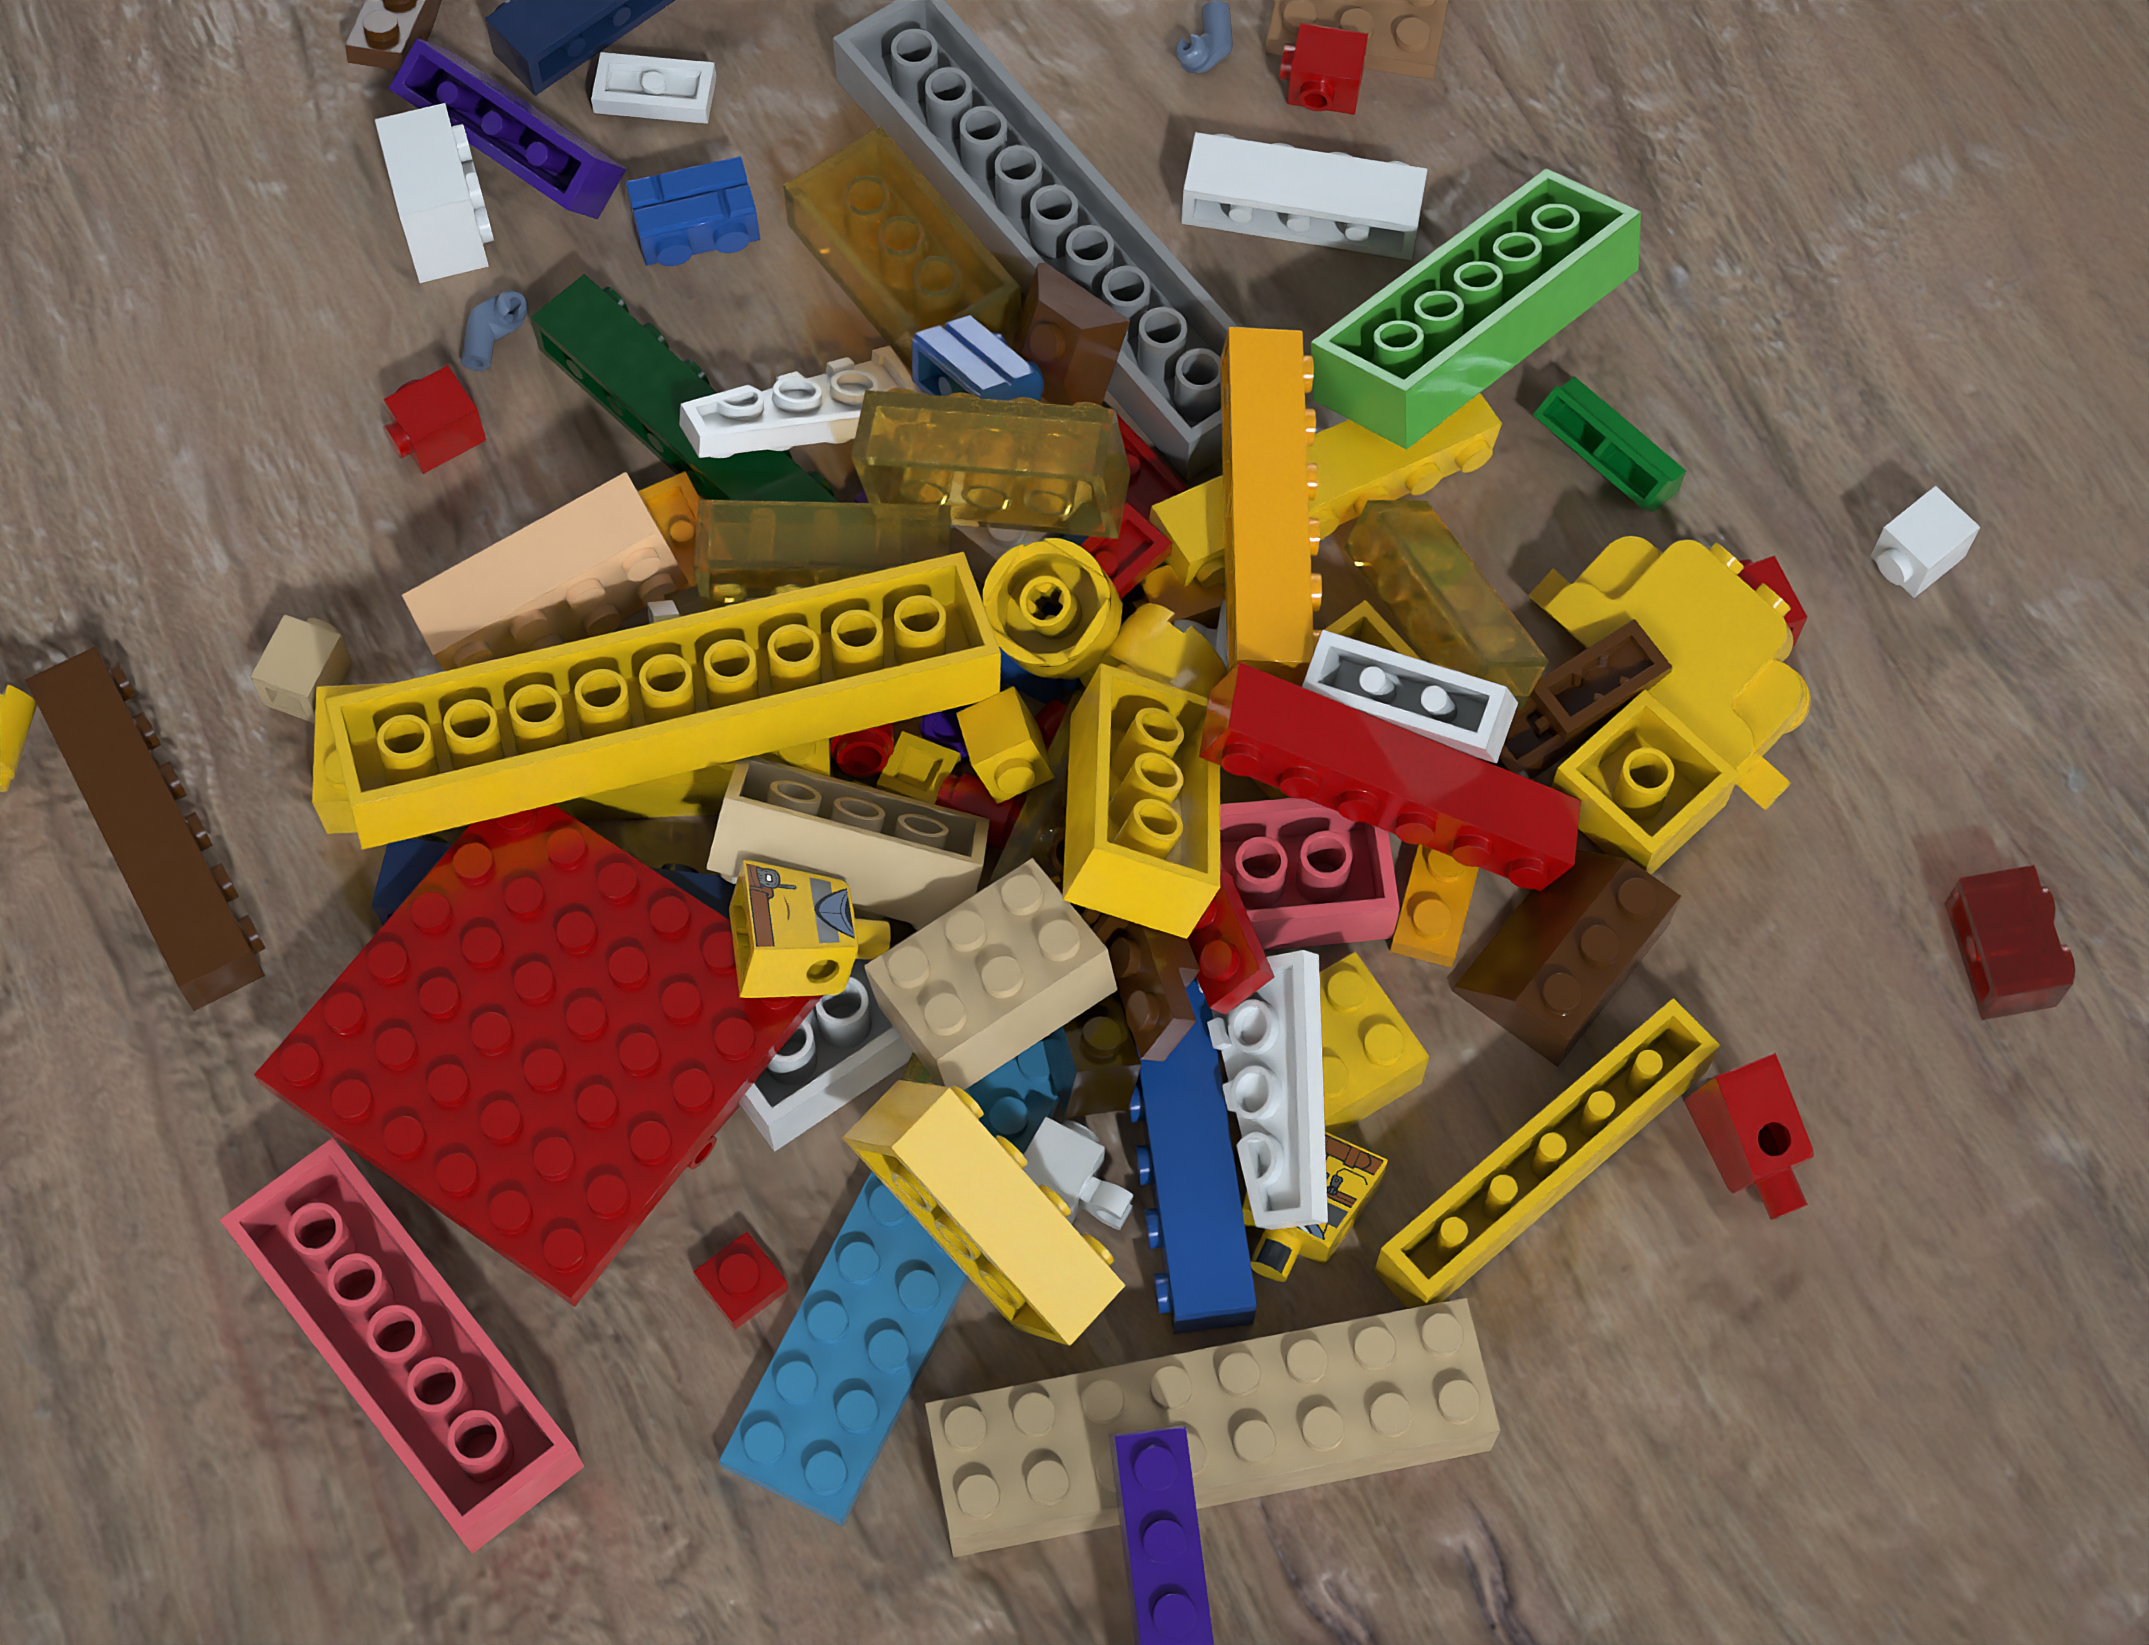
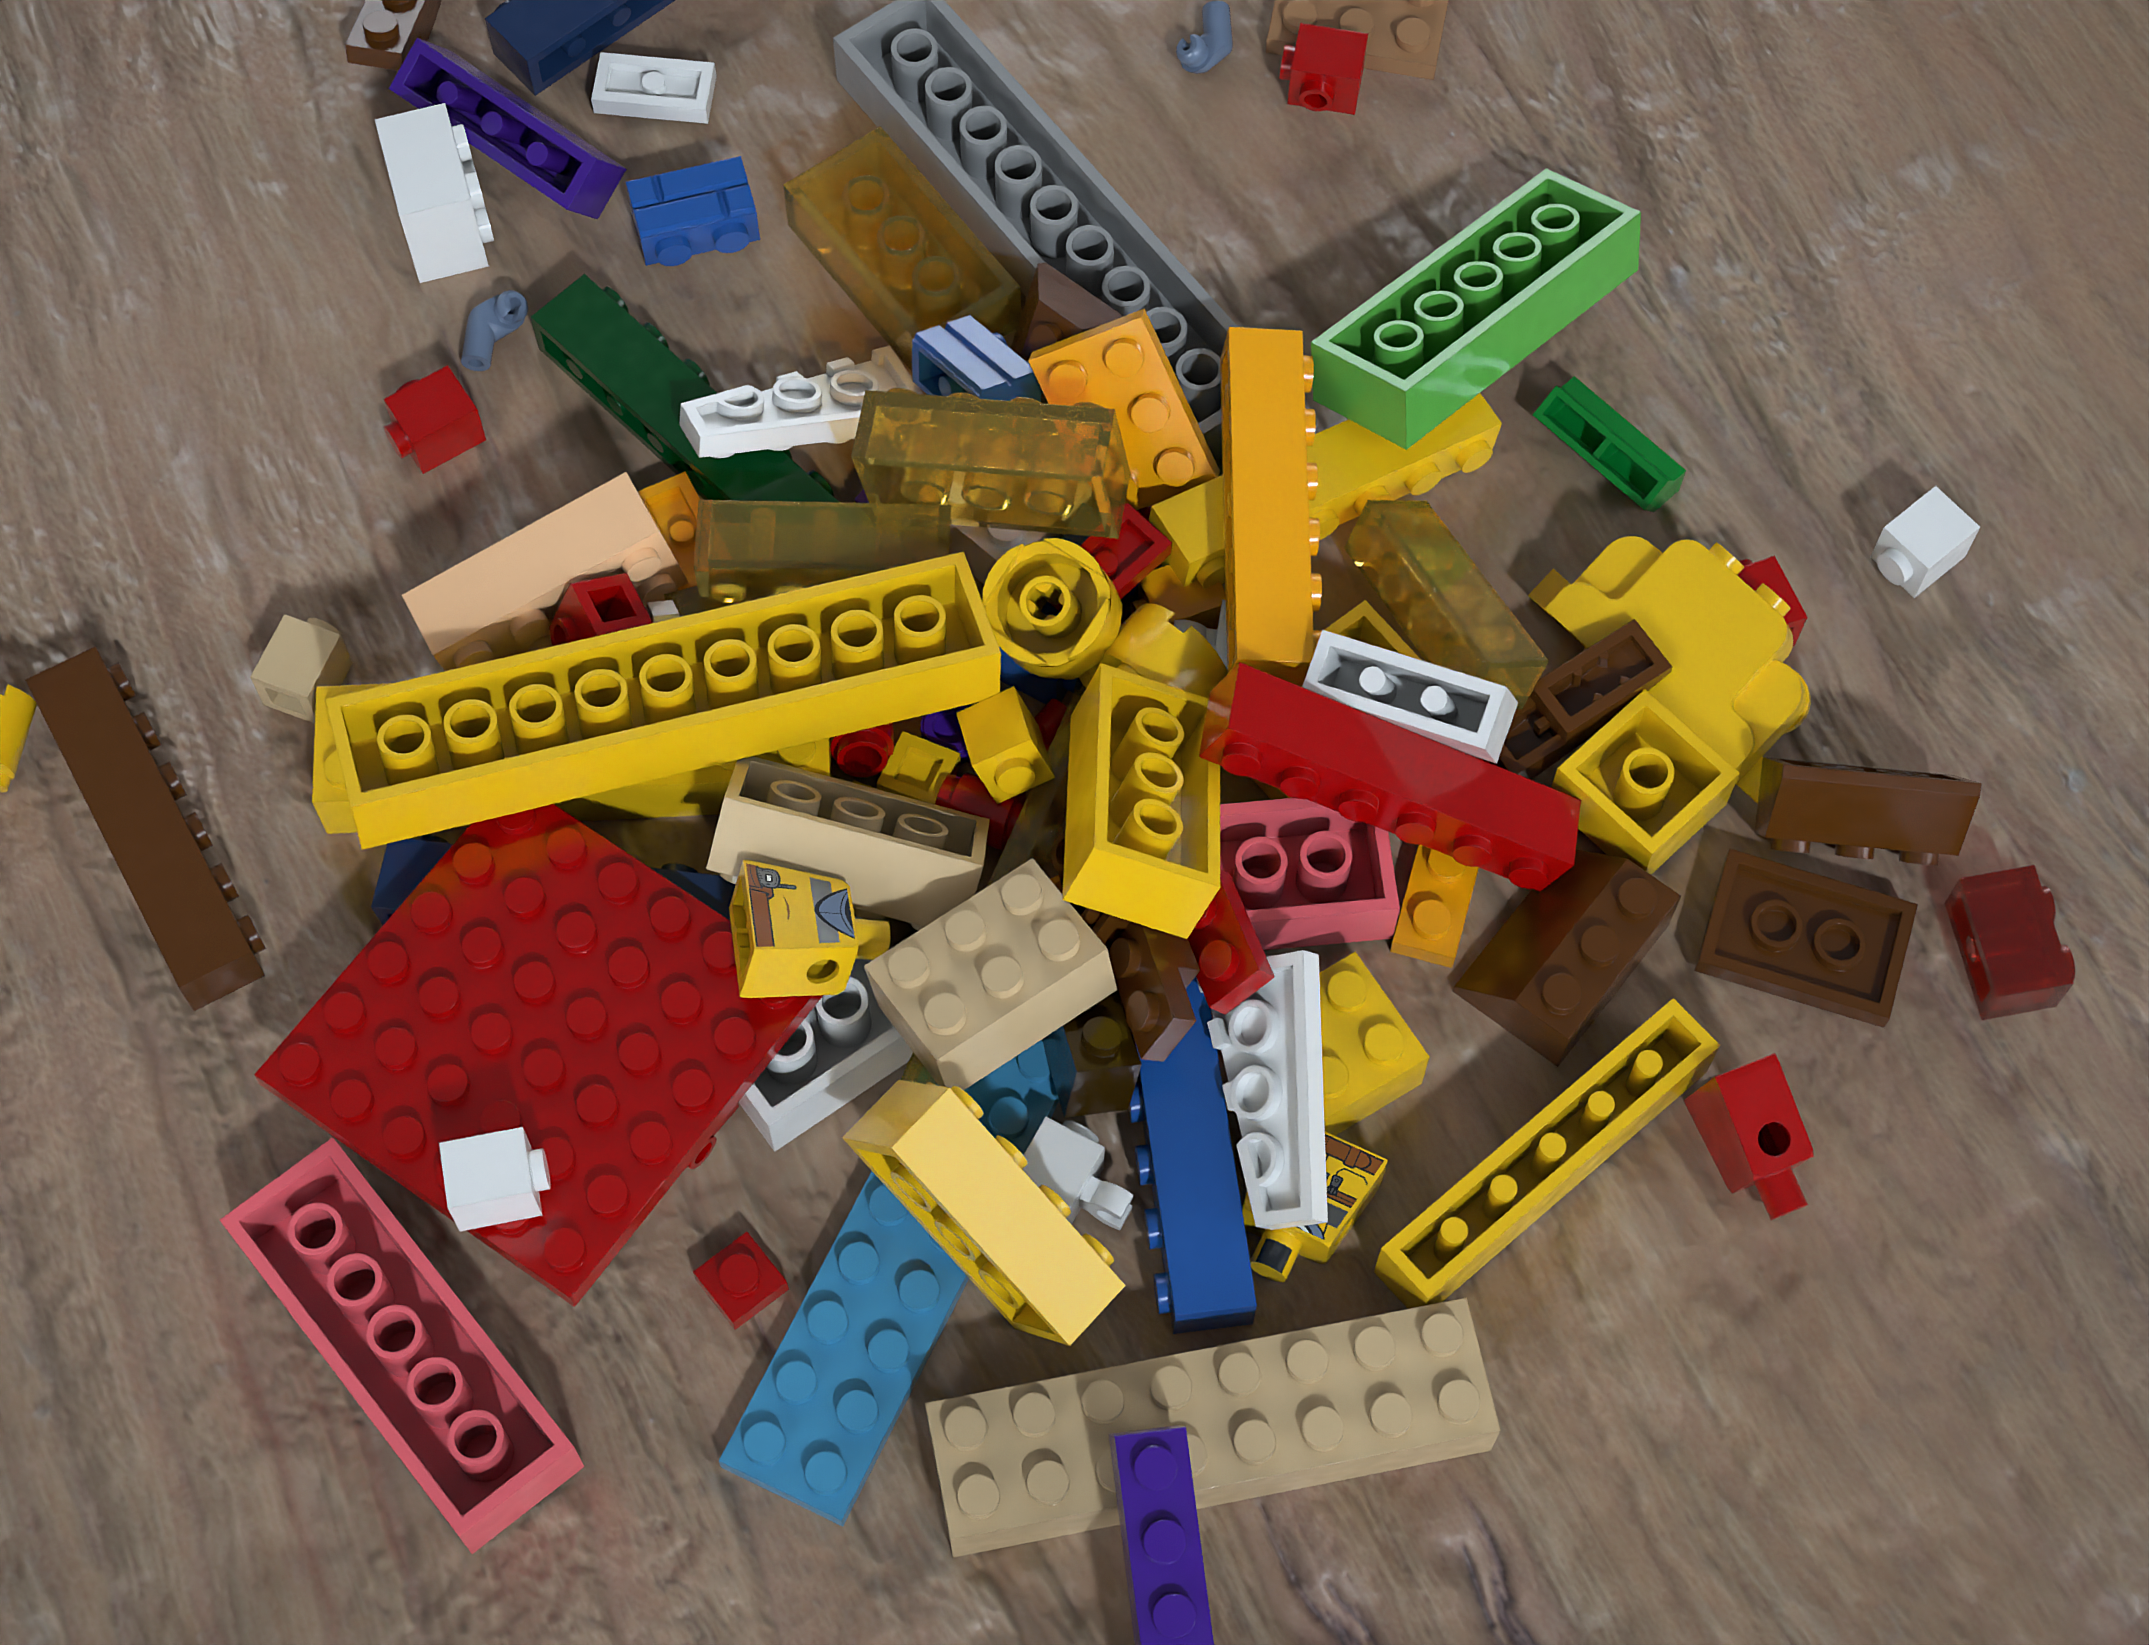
(493, 1178): none -> white brick
(598, 609): none -> red brick
(1128, 371): none -> light orange plate
(1303, 195): white brick -> none
(1806, 938): none -> reddish brown plate
(1864, 809): none -> reddish brown slope

